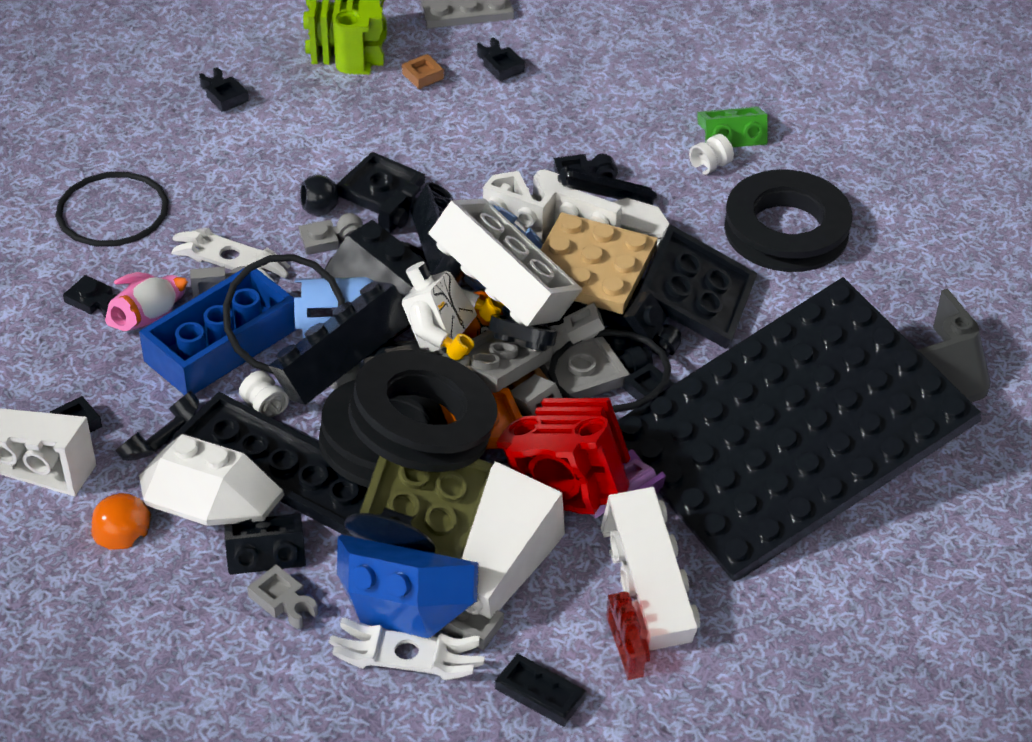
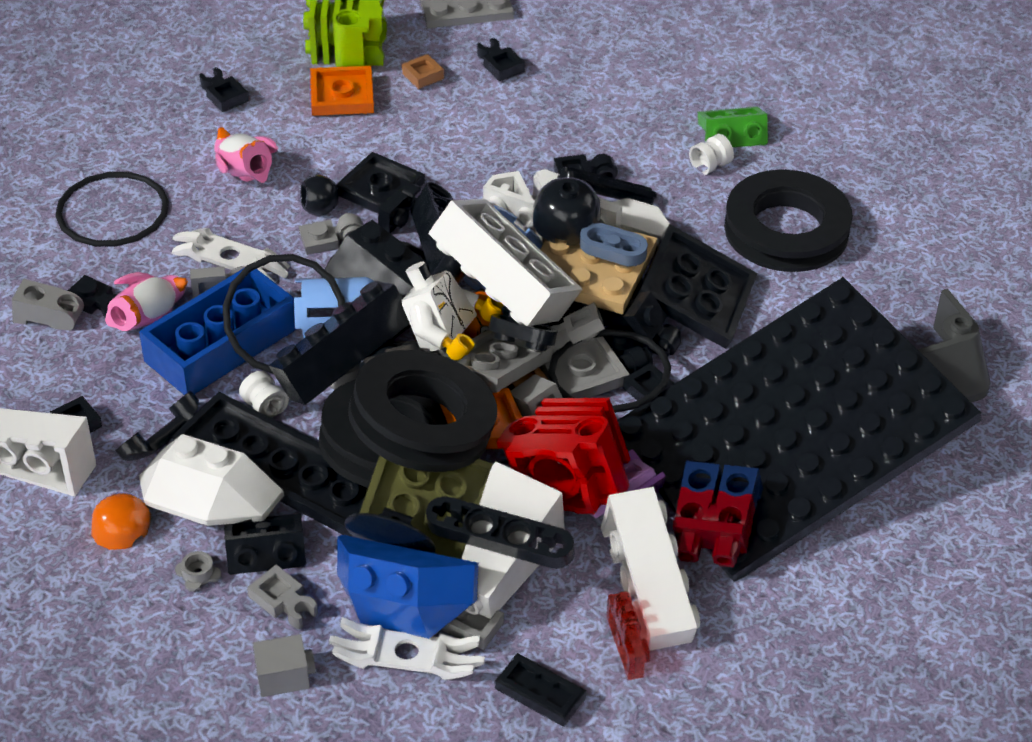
(46, 305): none -> light grey leg
(197, 561): none -> light grey plate
(244, 155): none -> bright pink animal
(283, 665): none -> light grey brick
(341, 90): none -> orange plate
(497, 537): none -> black beam
(564, 209): none -> black cylinder
(613, 244): none -> sand blue plate
(716, 511): none -> dark red hips

